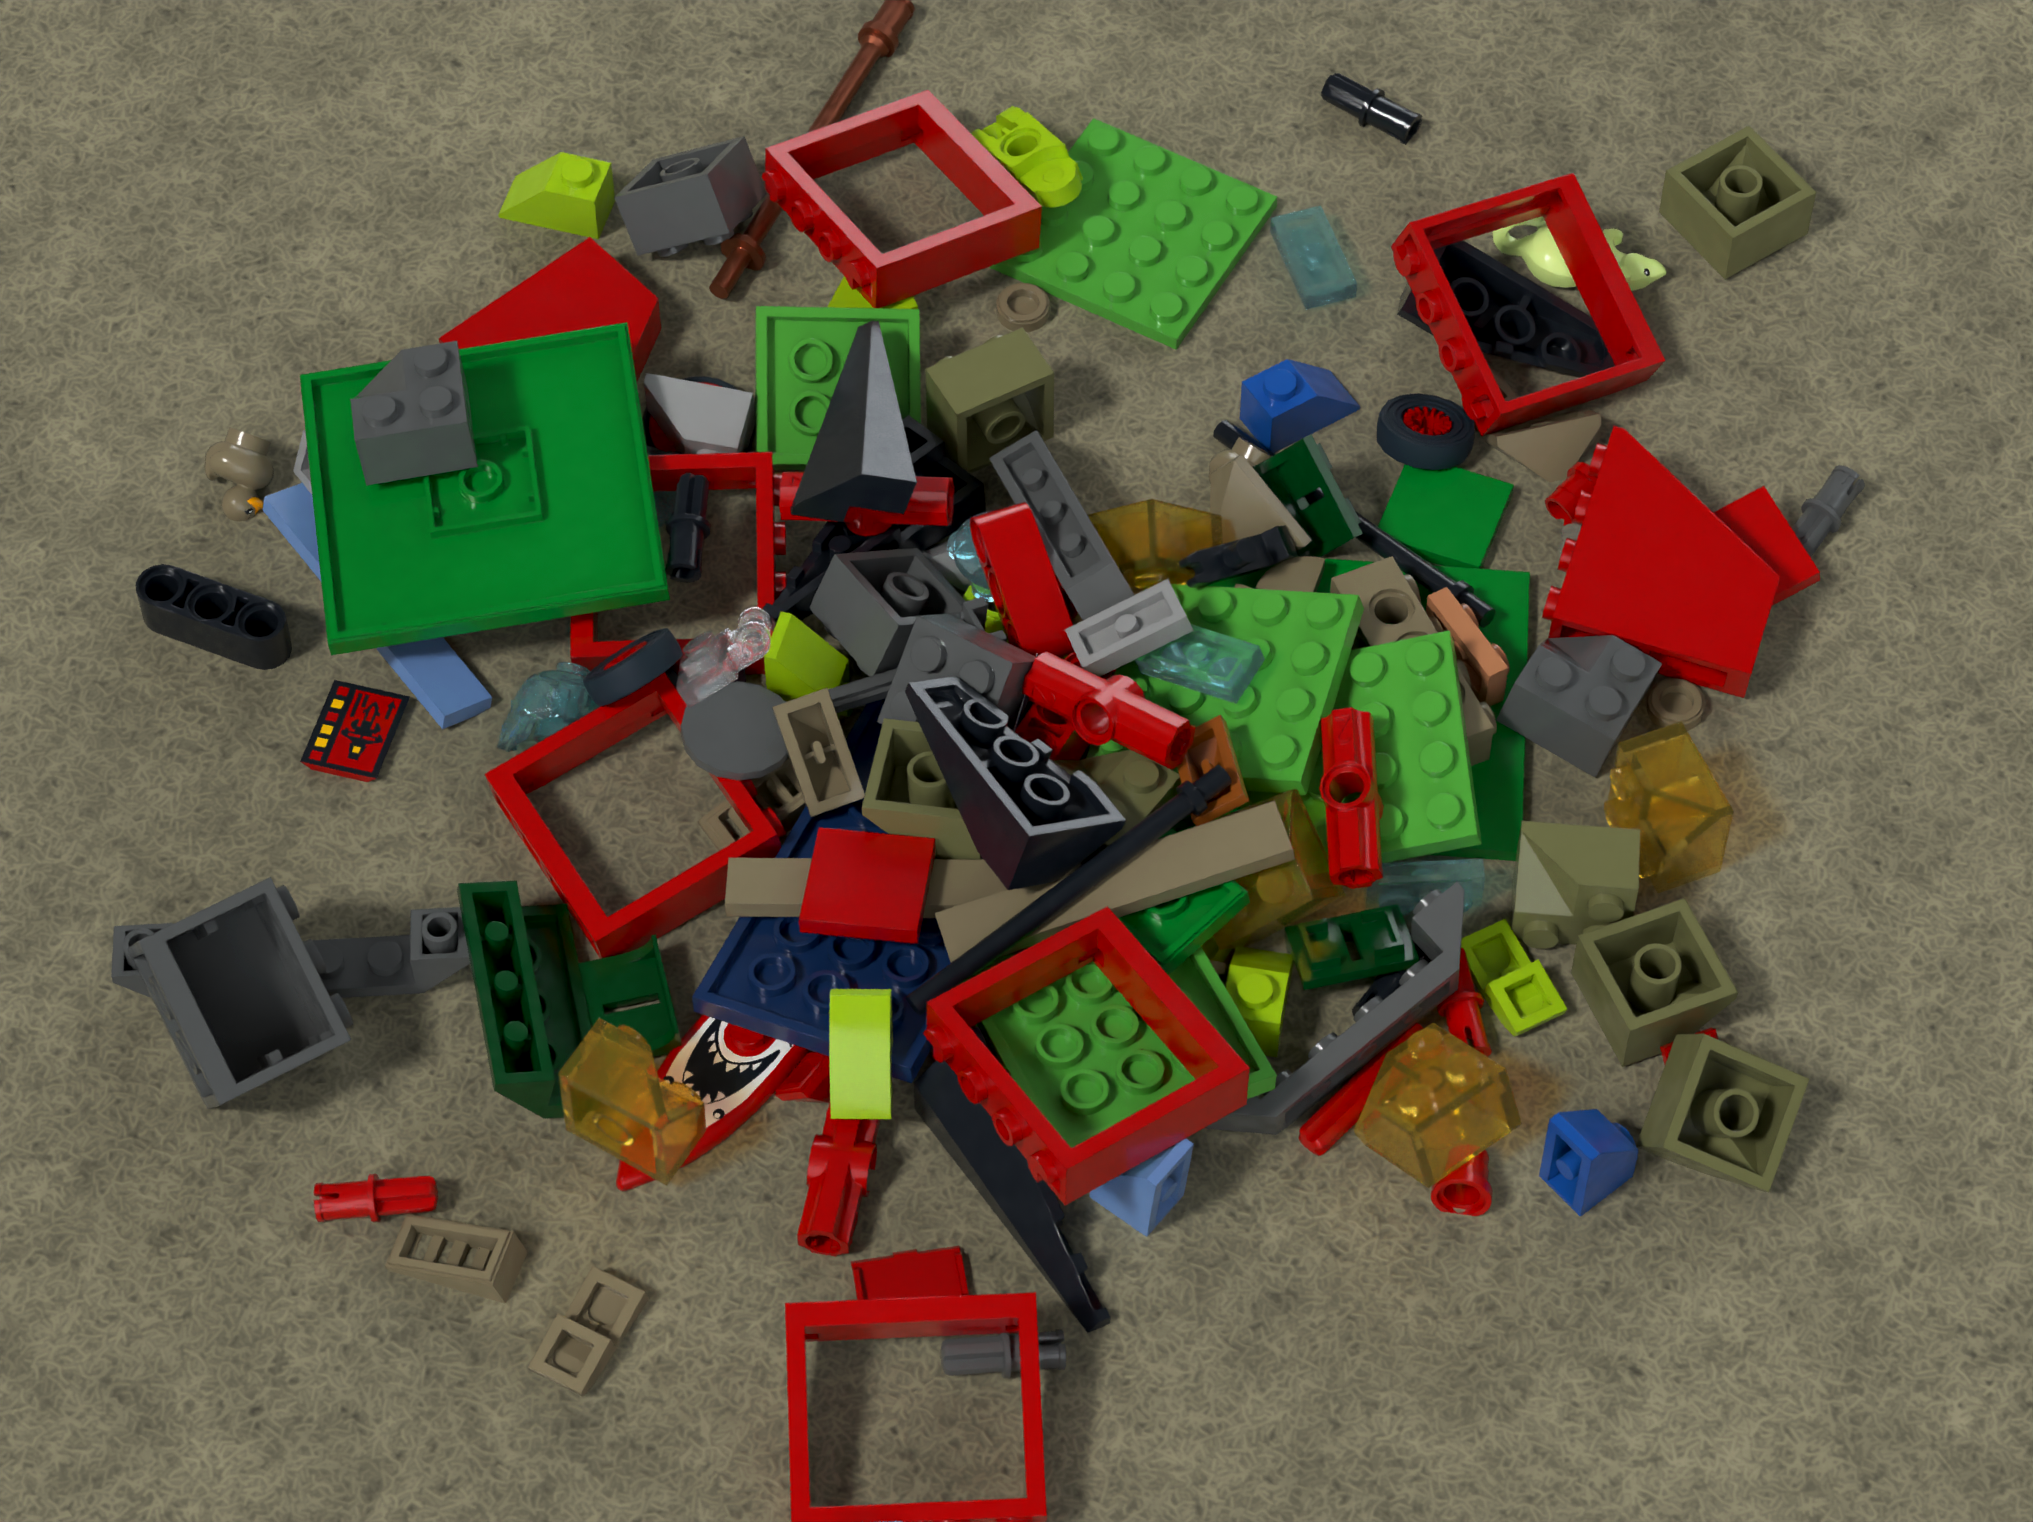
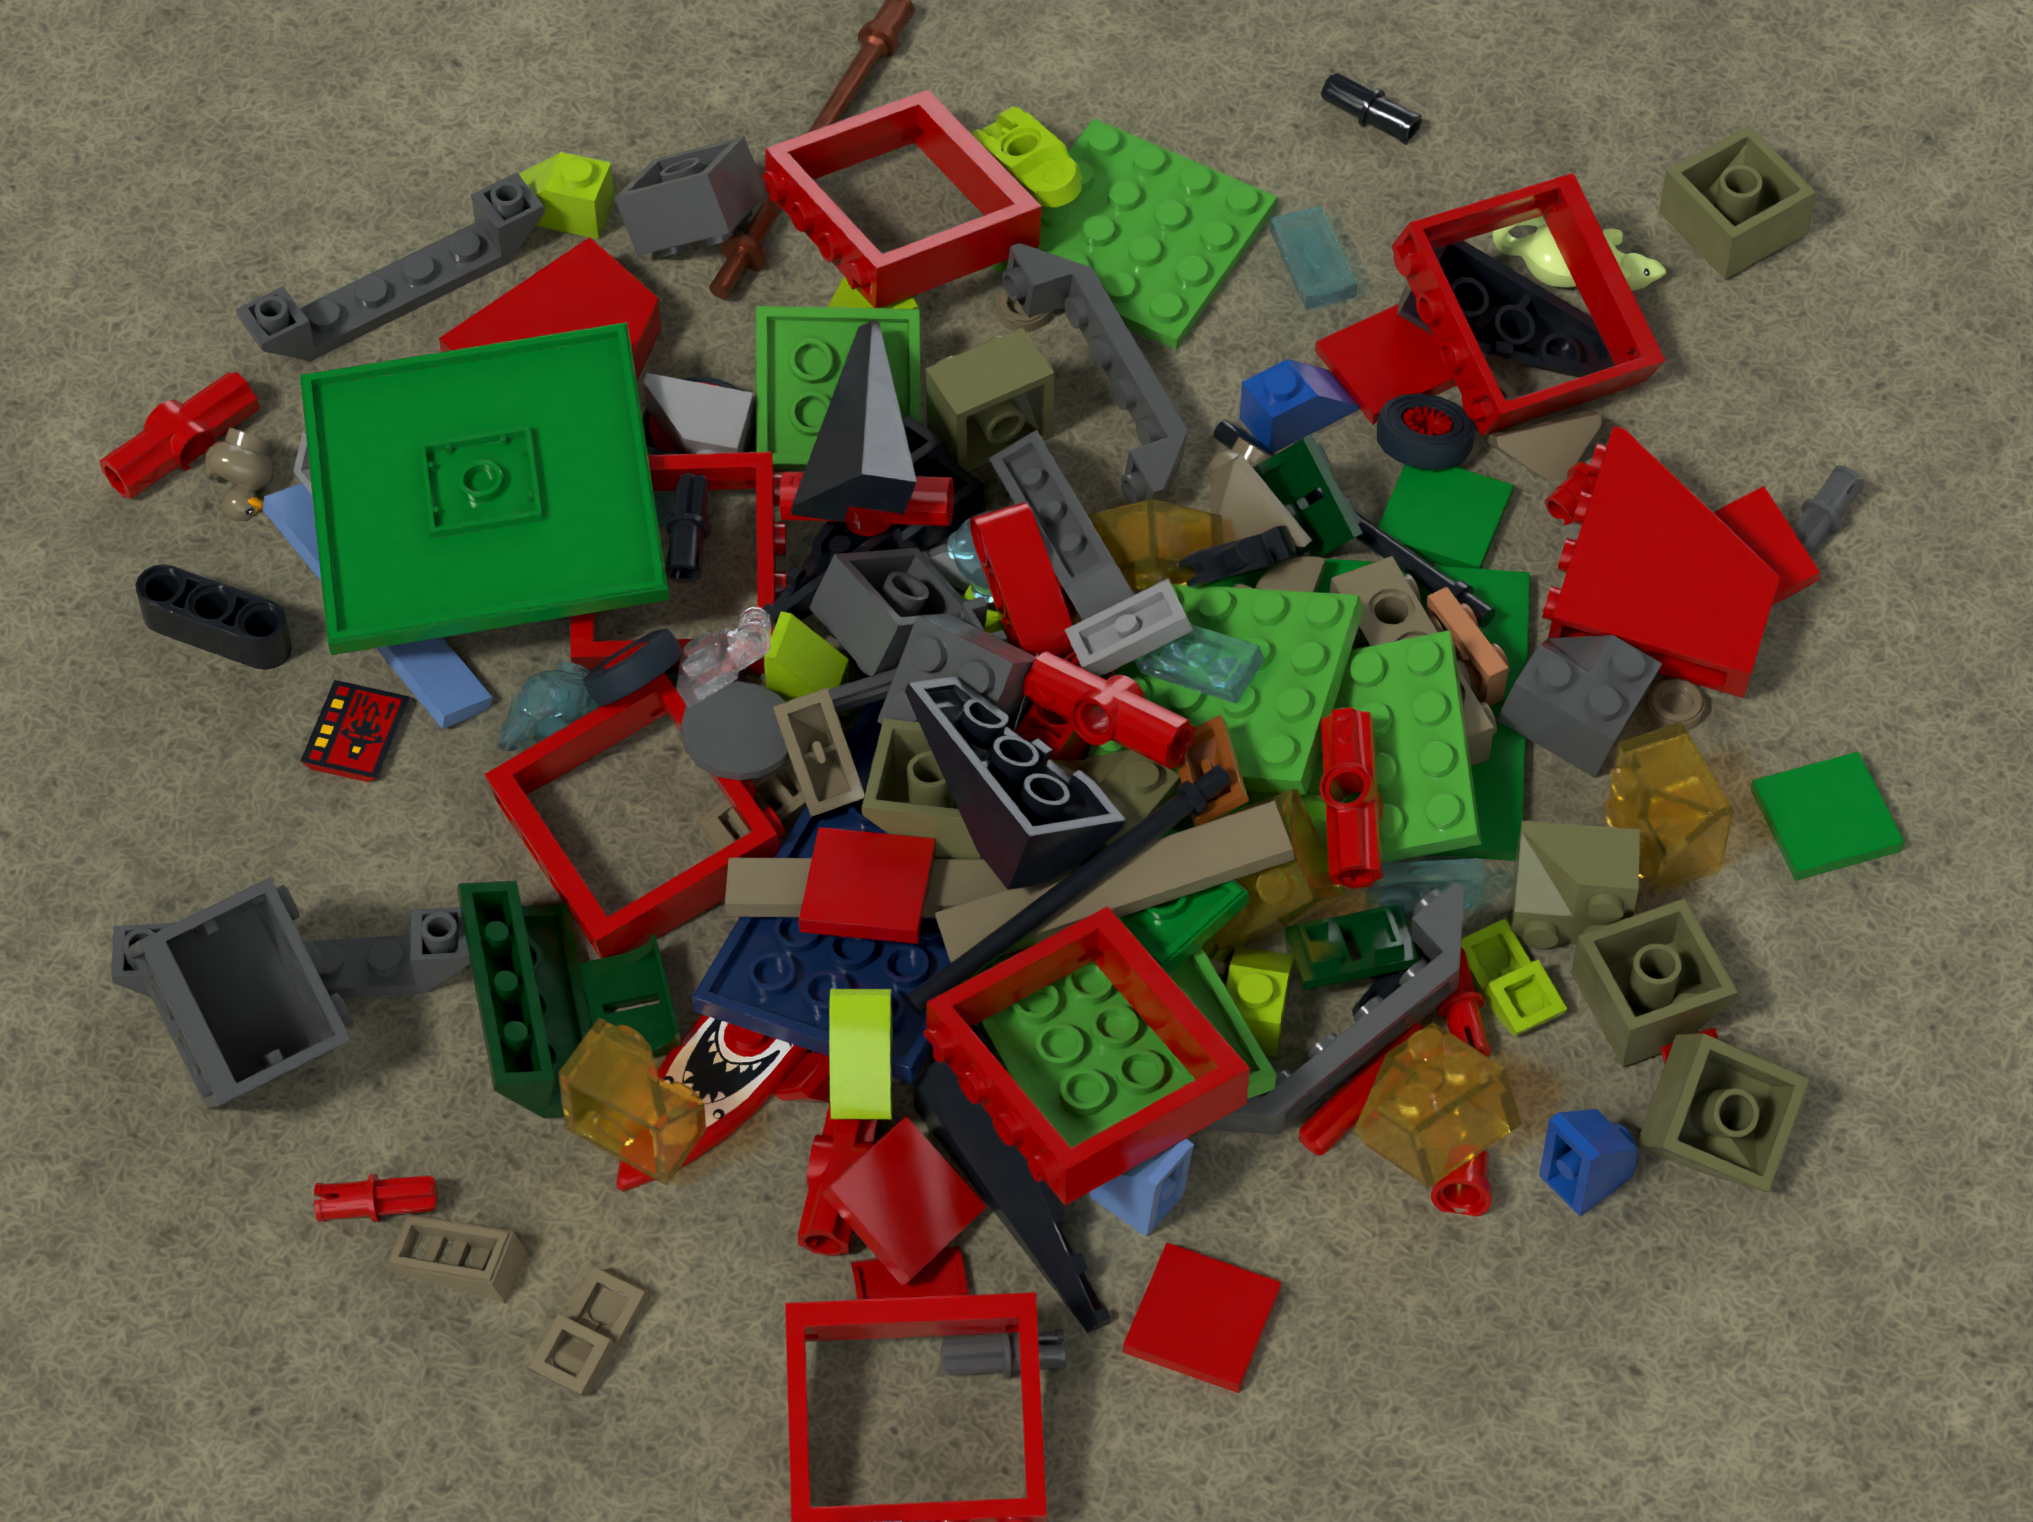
(179, 434): none -> red piece
(415, 416): dark grey slope -> none
(503, 221): none -> dark grey slope
(904, 1200): none -> red tile
(1049, 283): none -> dark grey slope
(1202, 1317): none -> red tile
(1384, 360): none -> red tile
(1827, 816): none -> green tile

